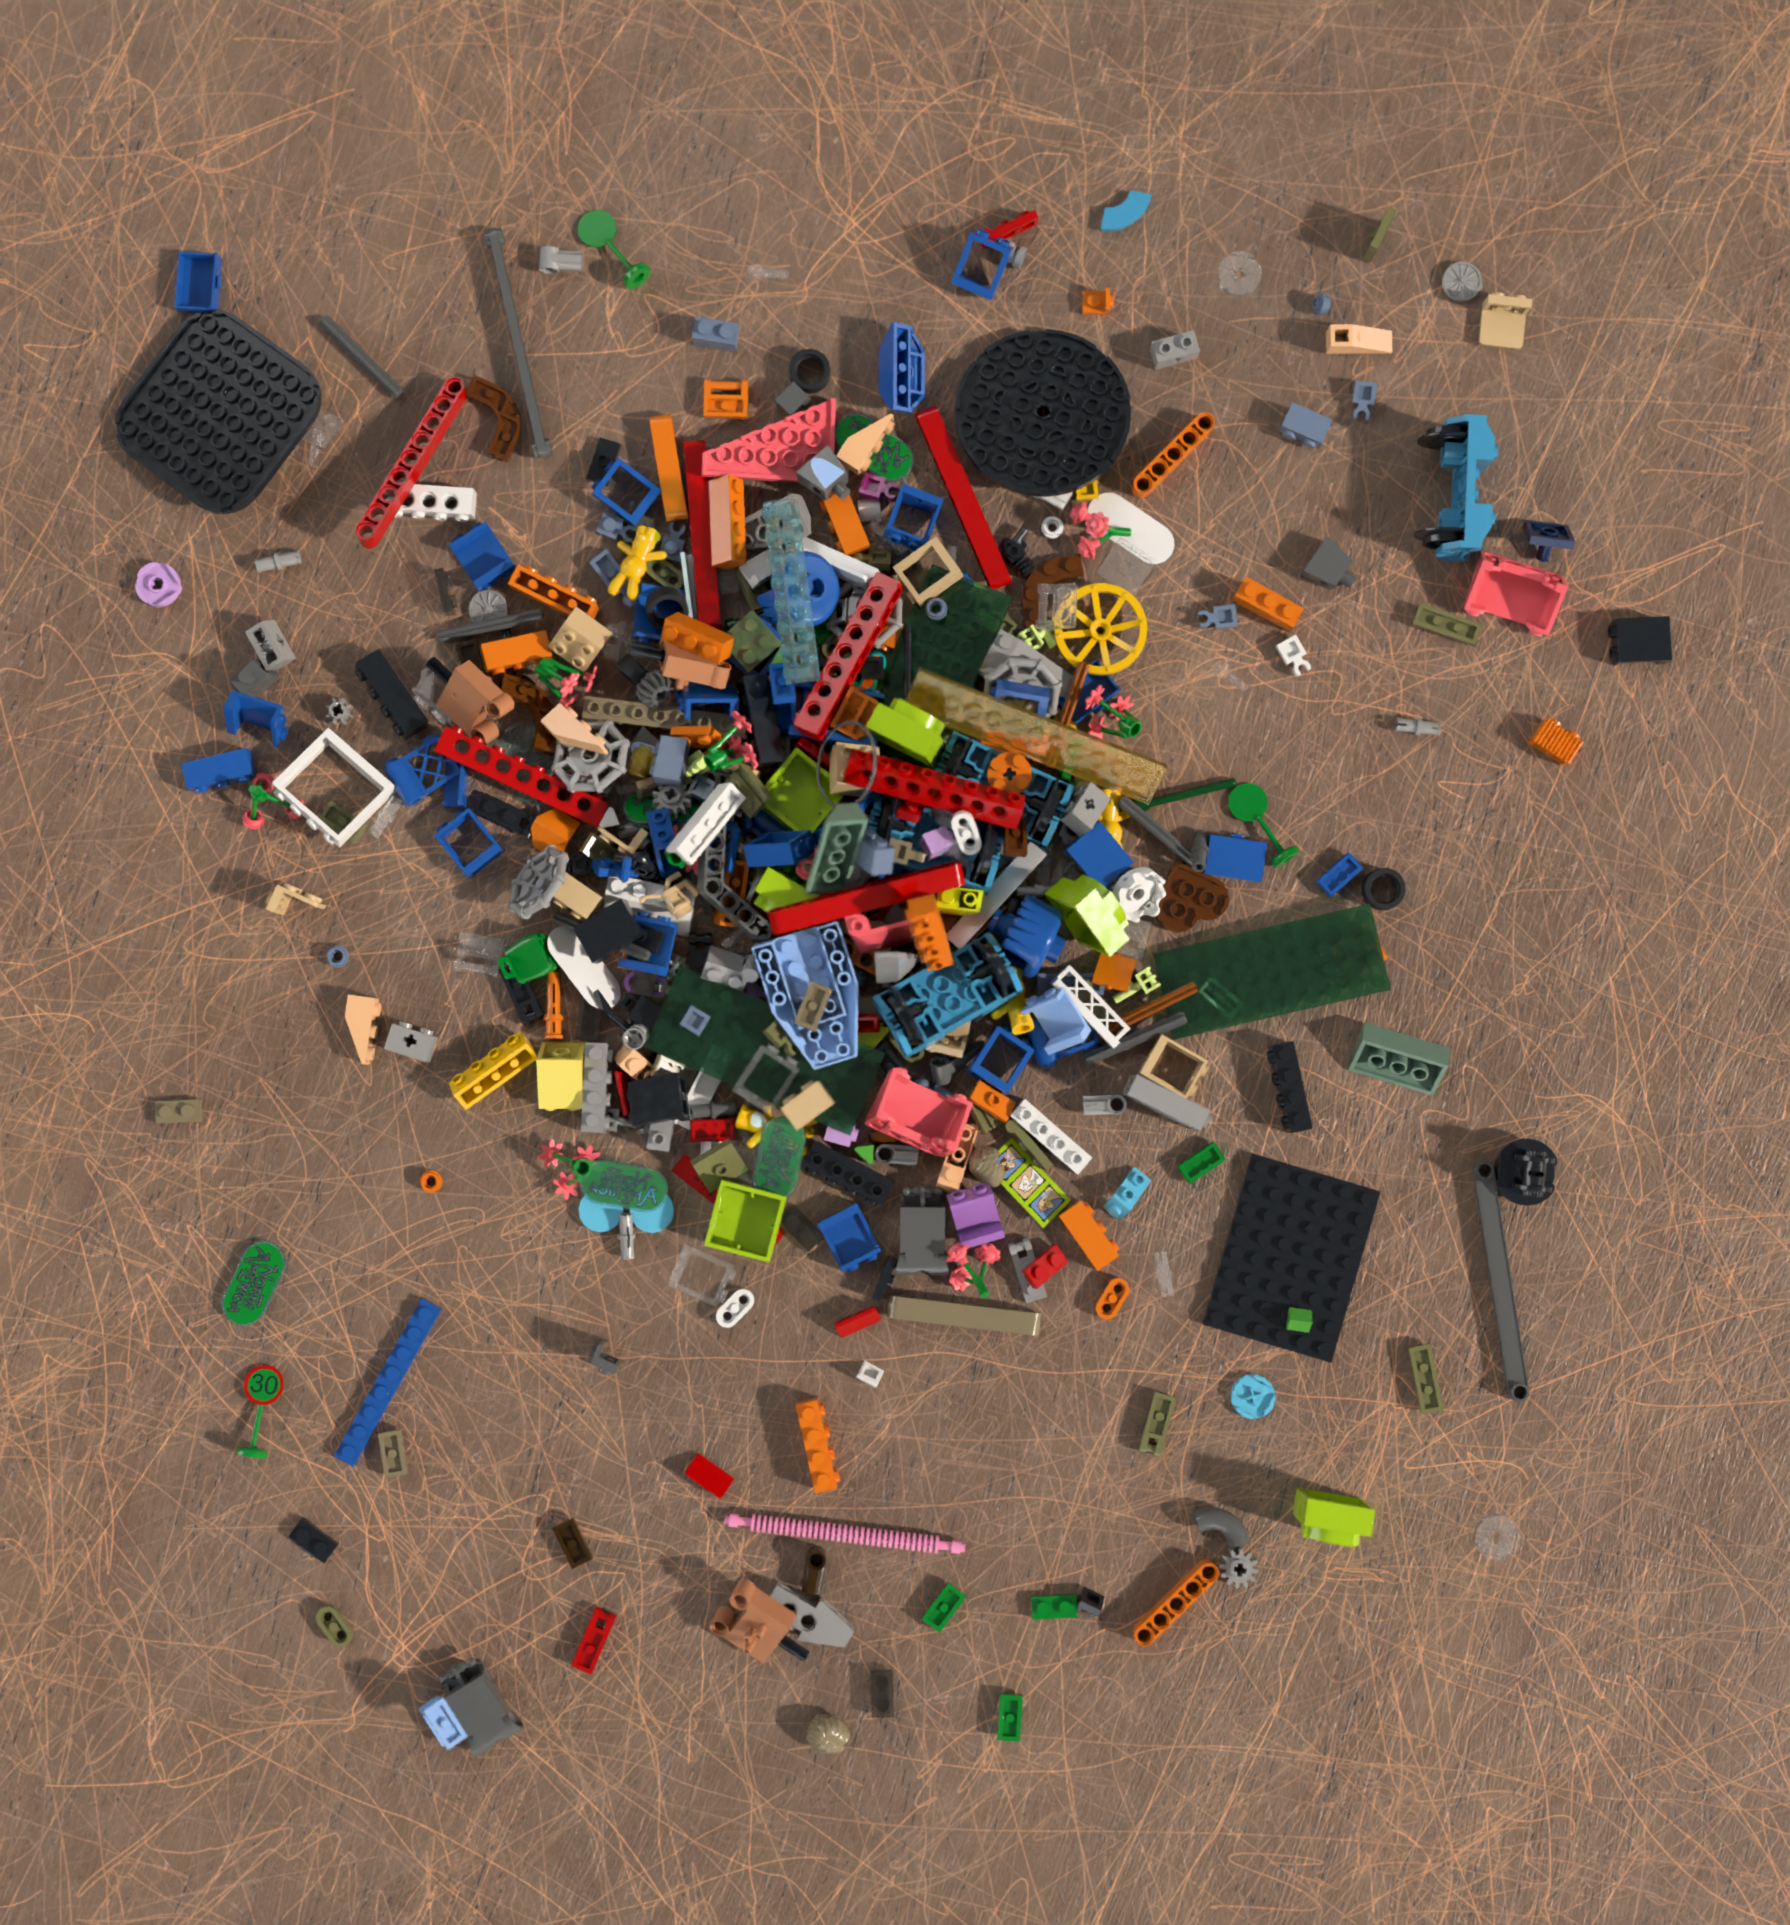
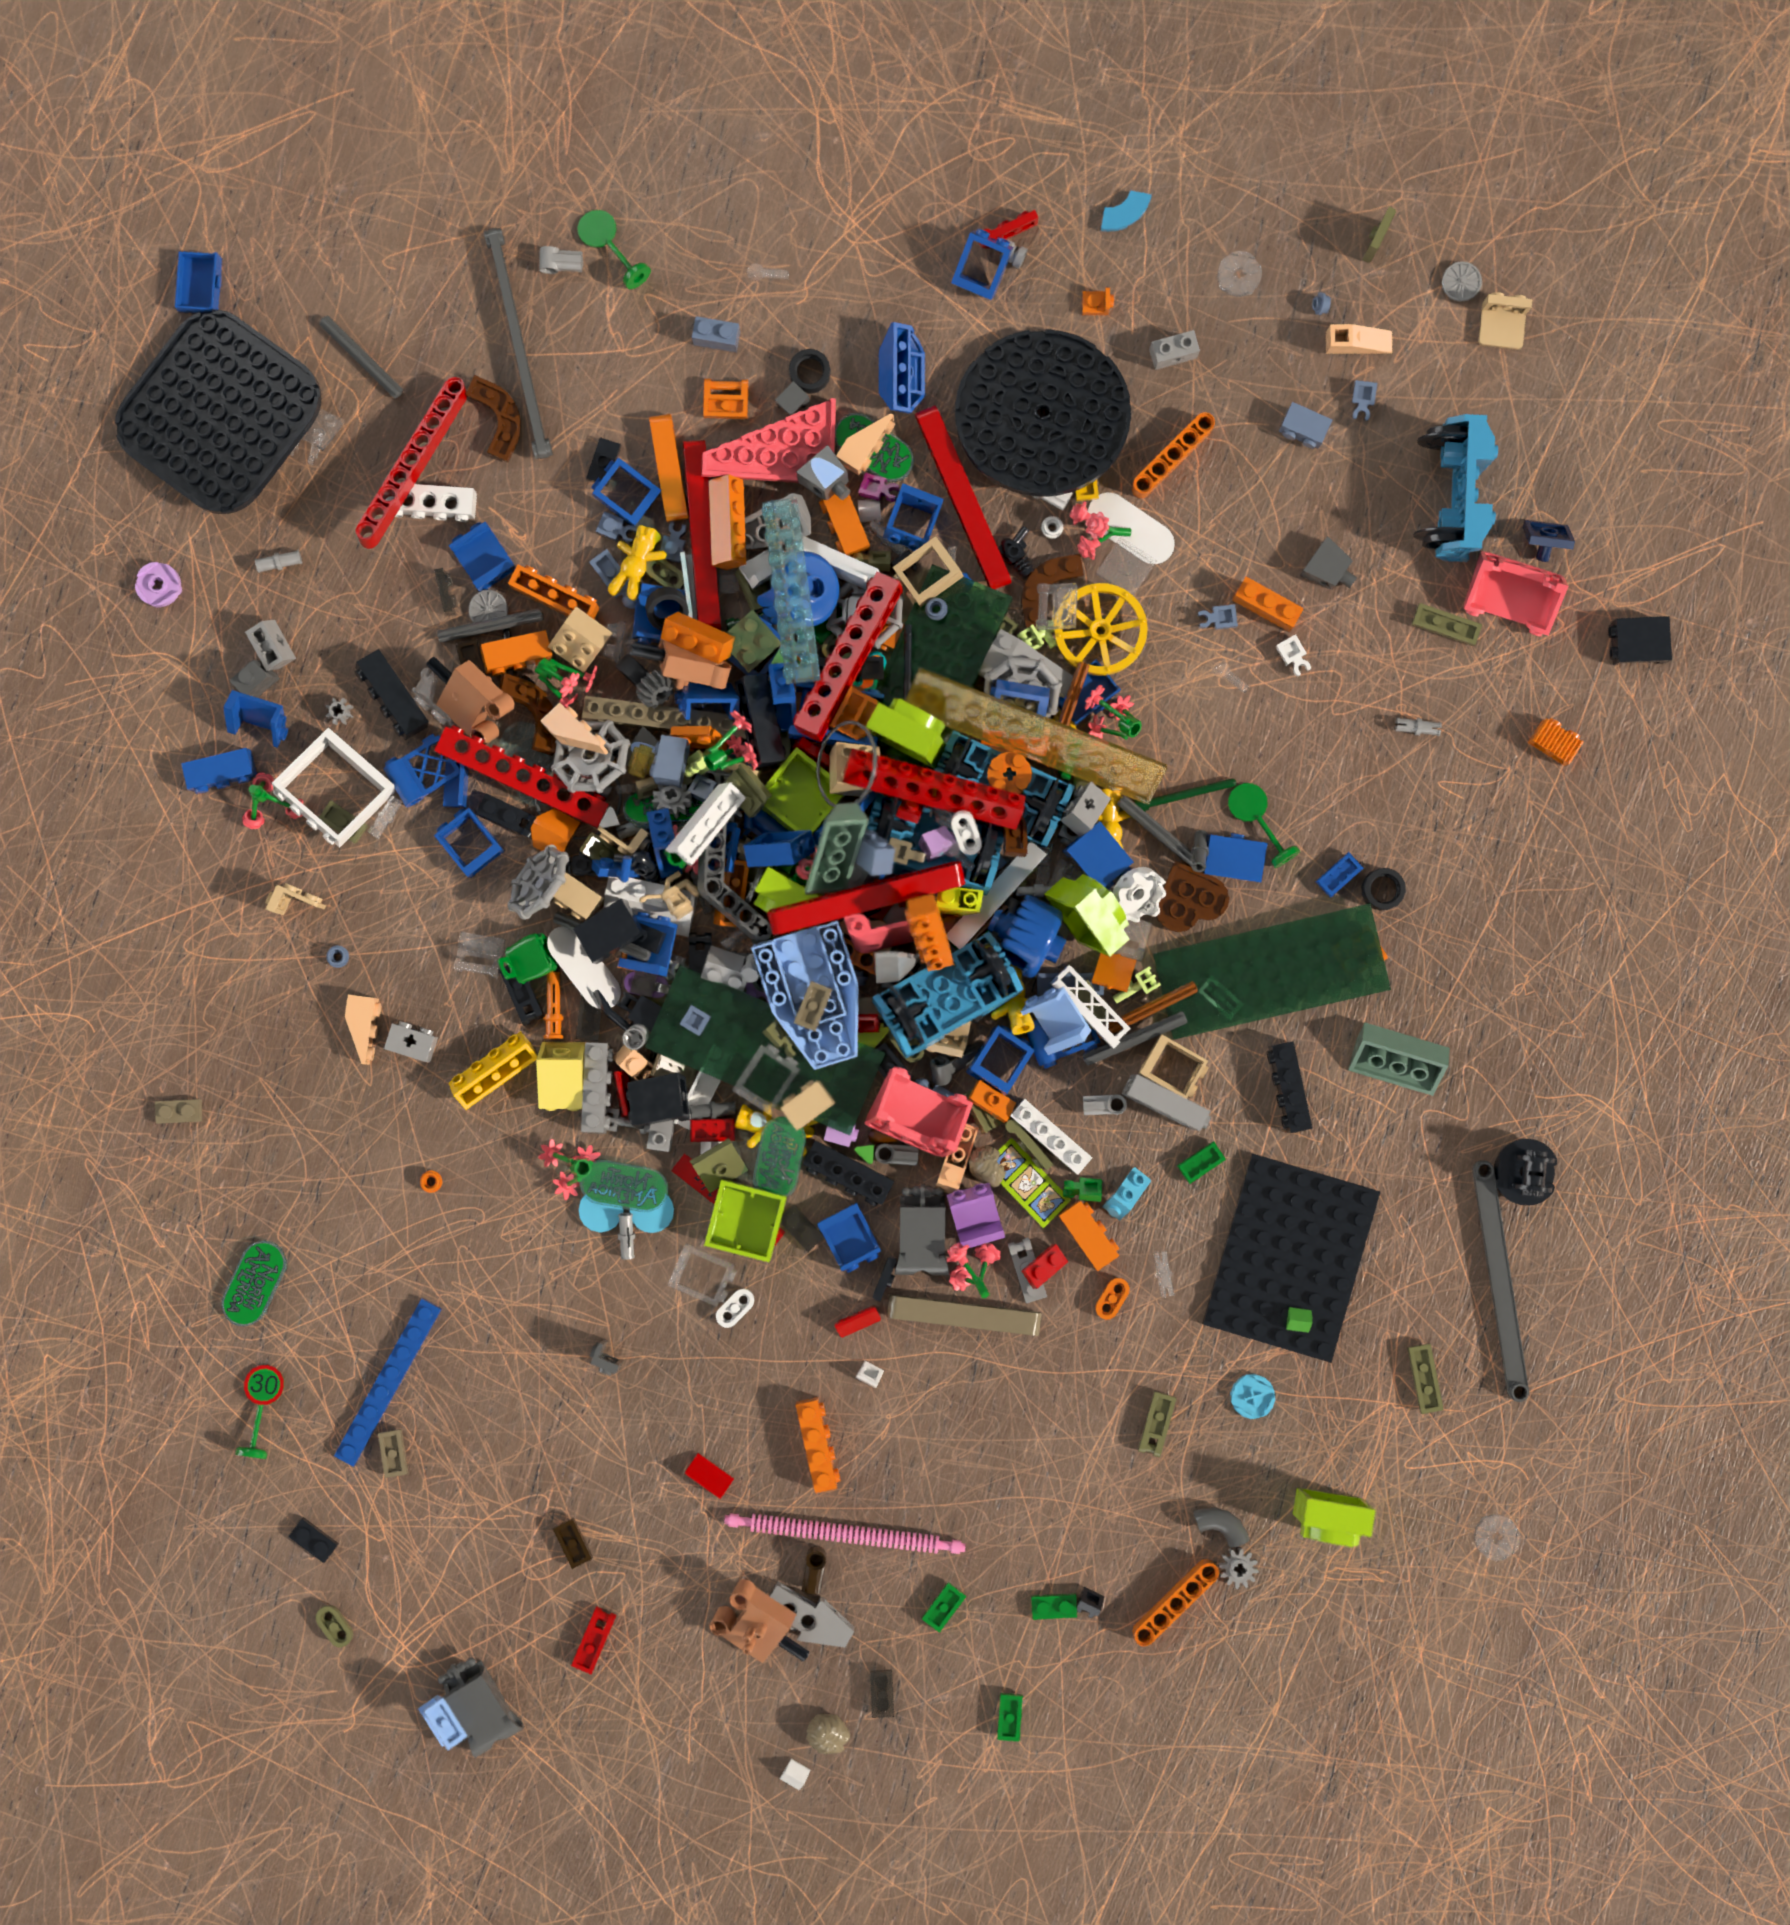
(795, 1774): none -> white slope
(1086, 1188): none -> green plate

